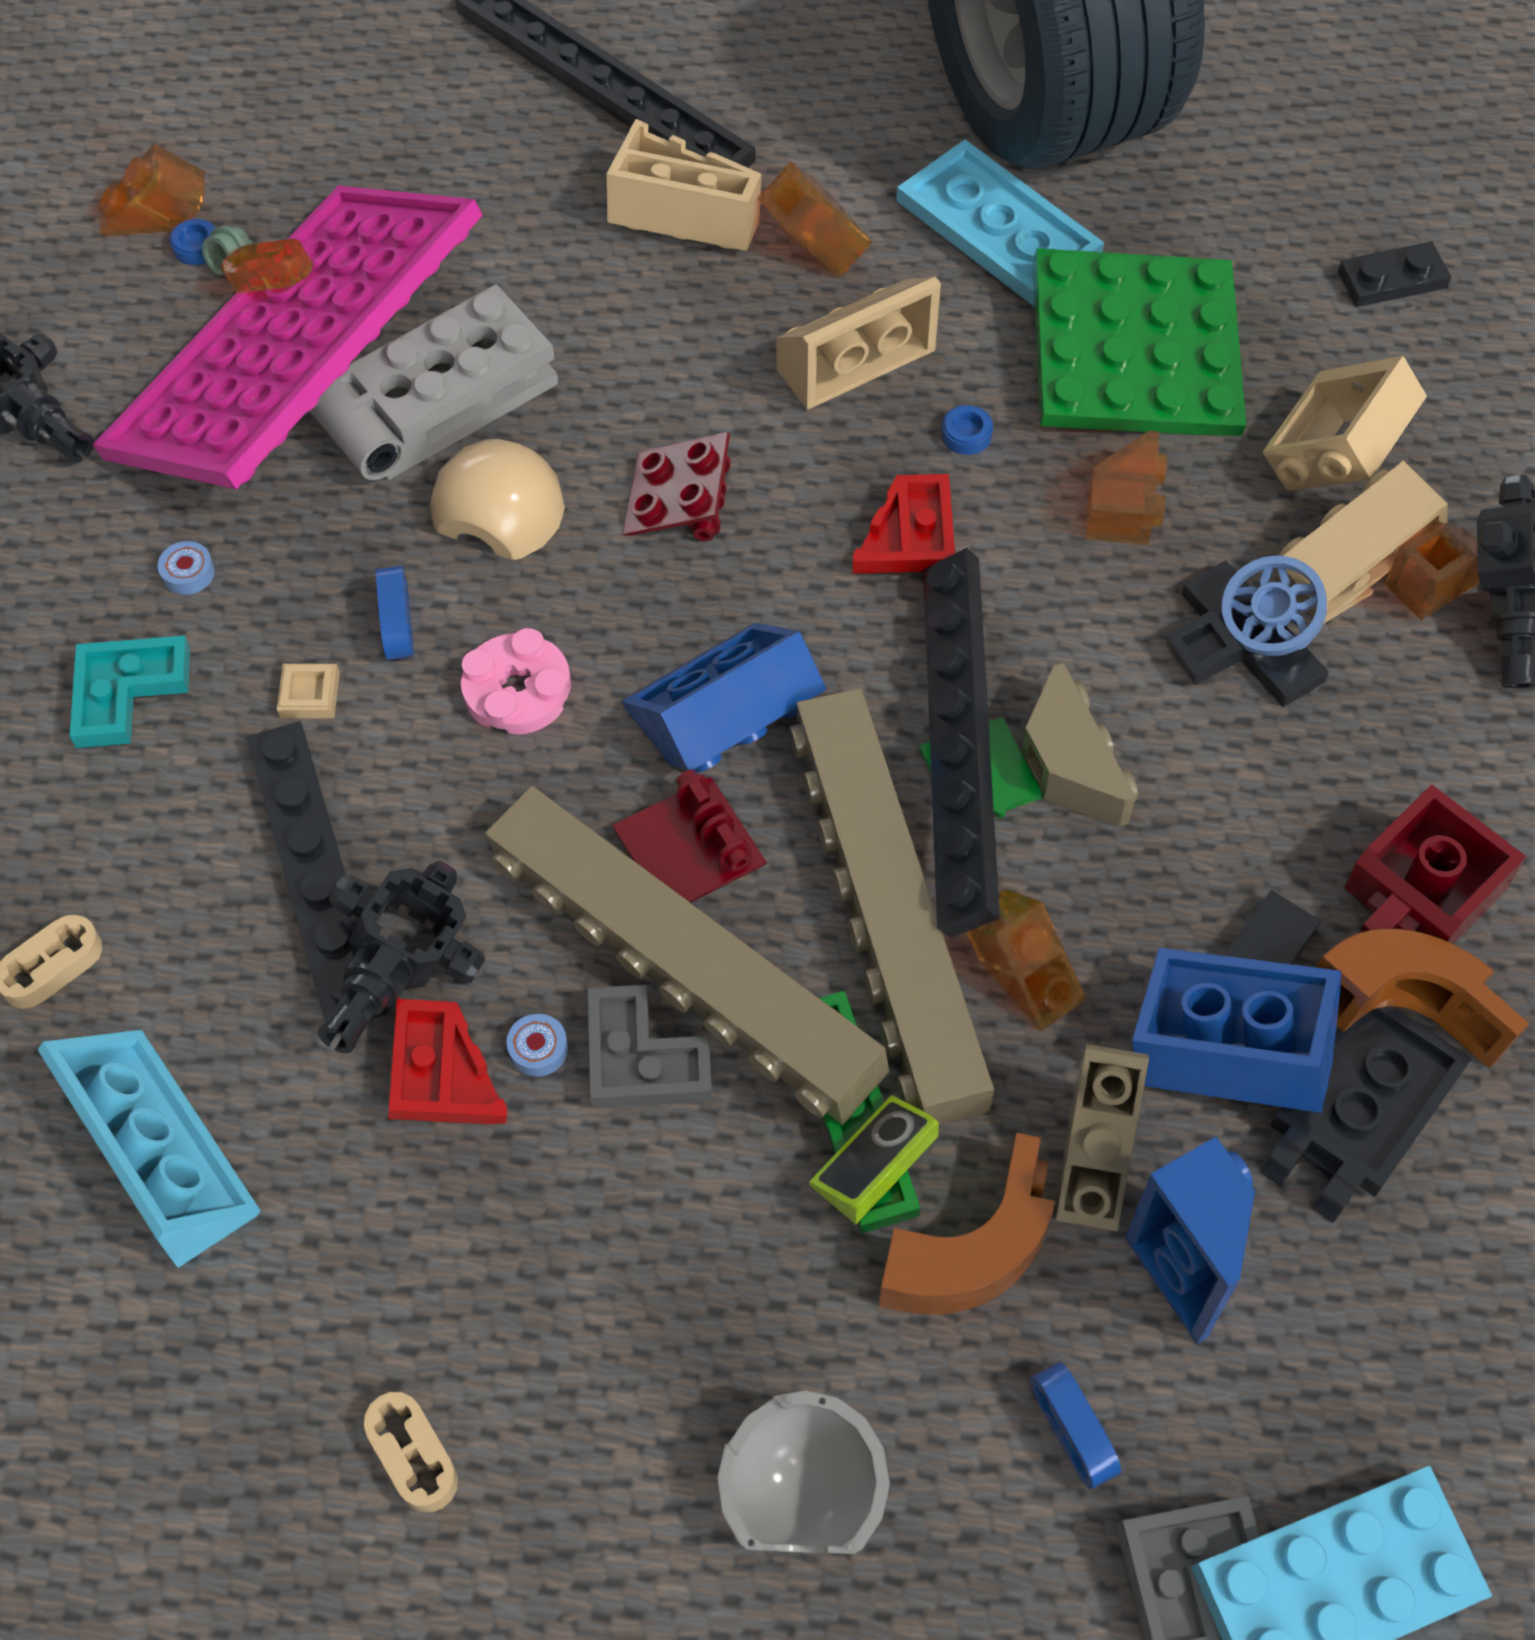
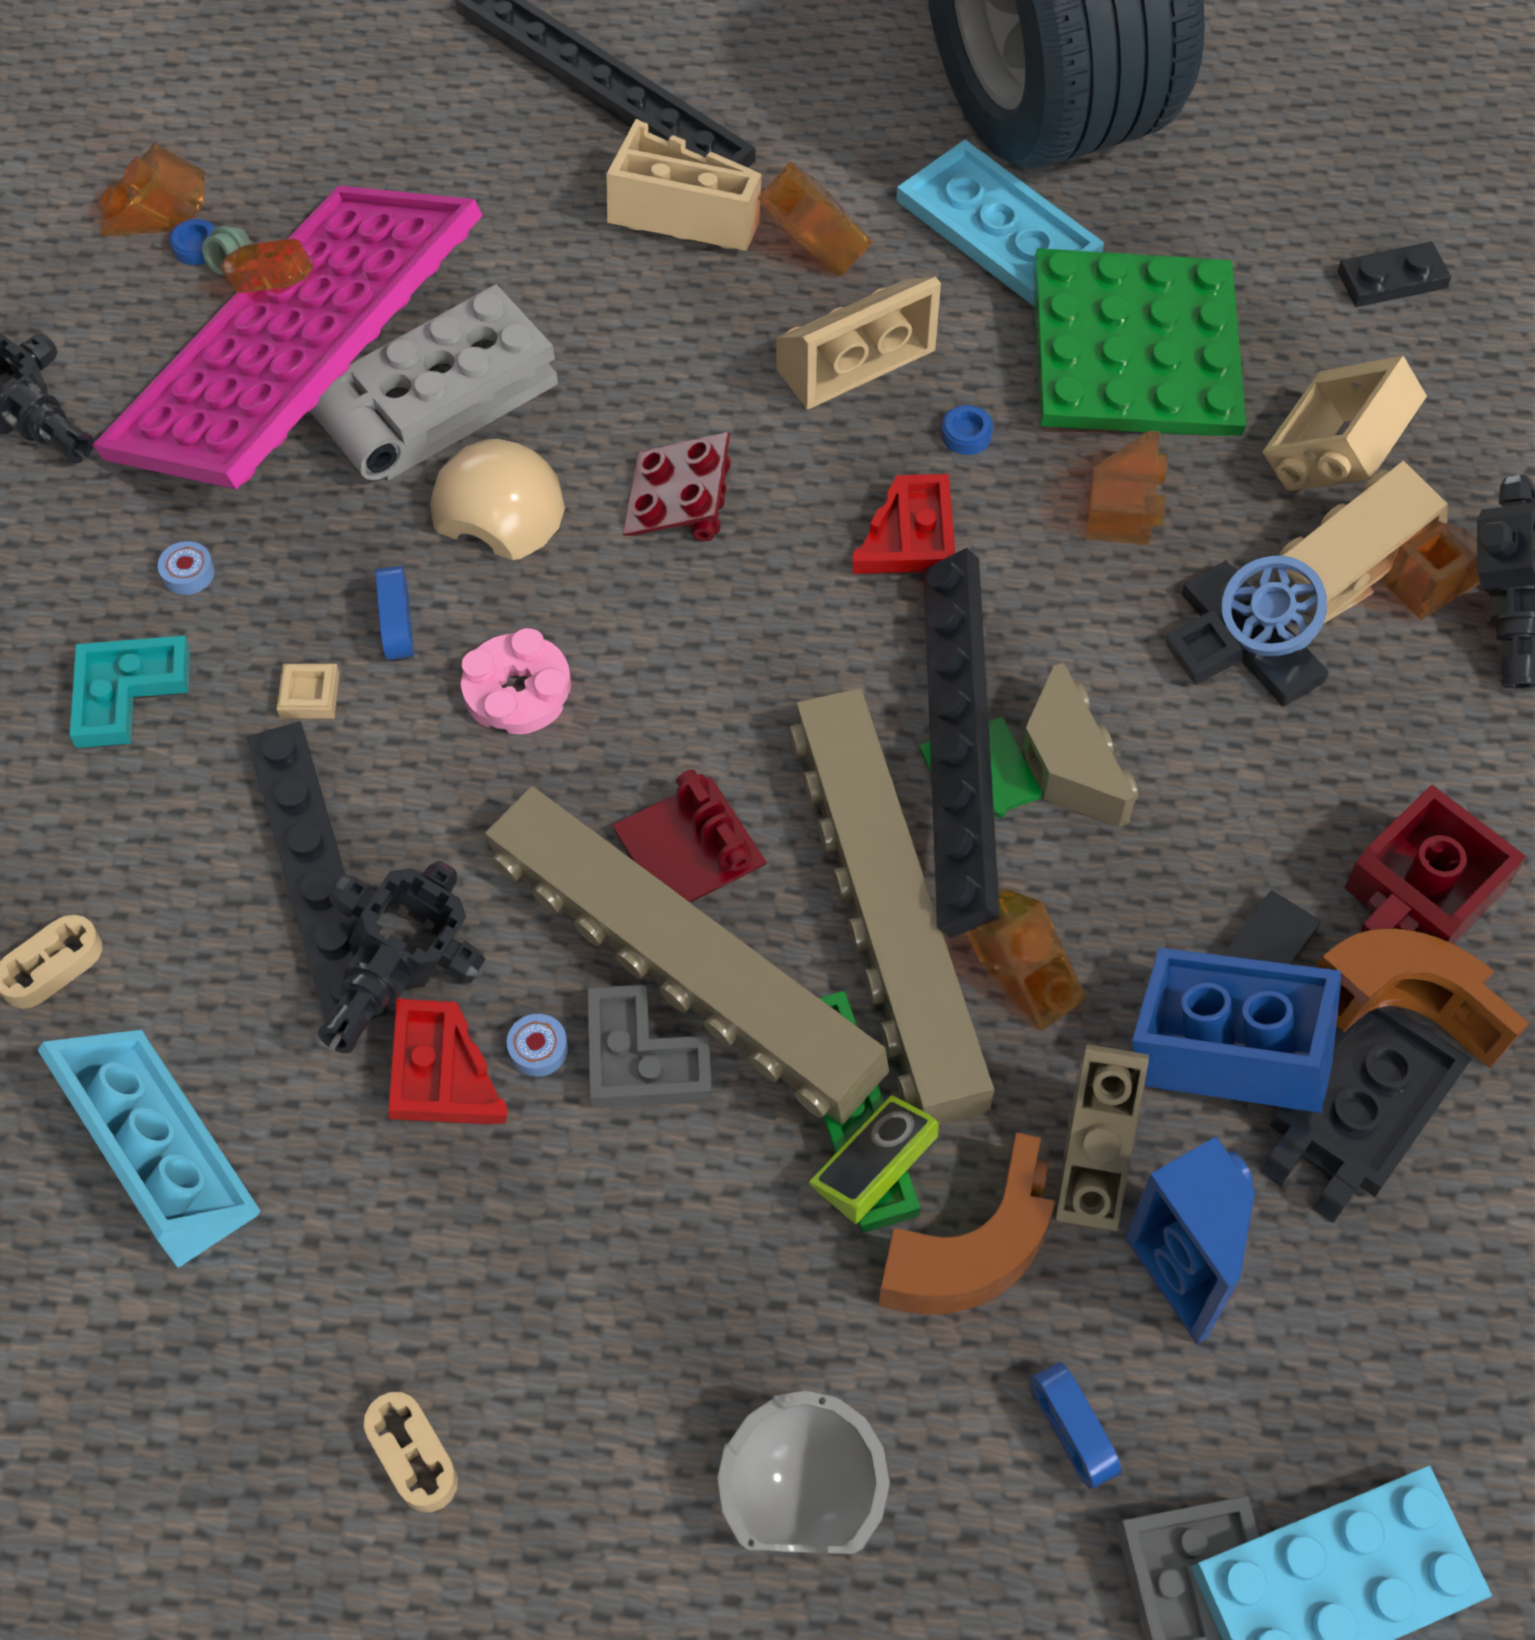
(726, 695): blue slope -> none

